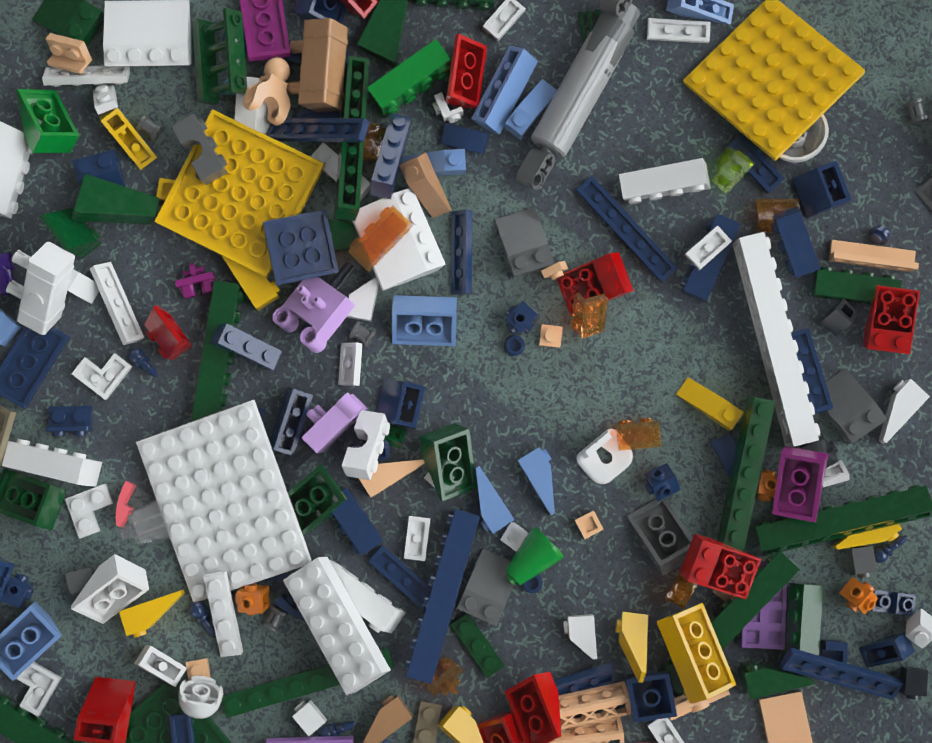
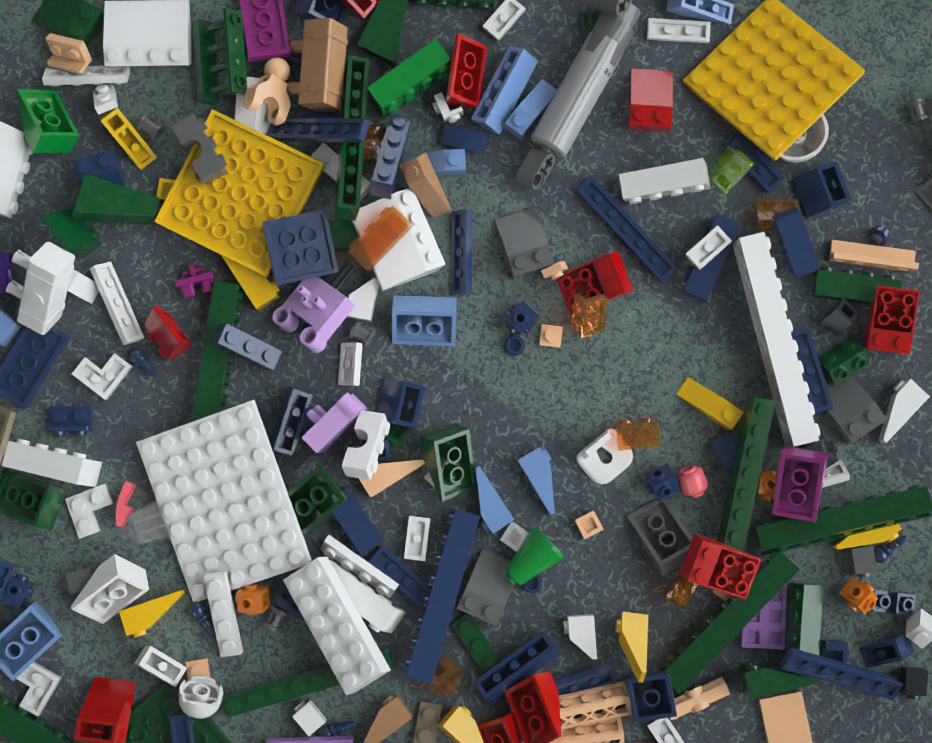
(352, 562): none -> white plate
(517, 667): none -> dark blue brick
(650, 100): none -> slope
(692, 481): none -> coral head
(696, 653): yellow slope -> none
(844, 360): none -> dark green bracket

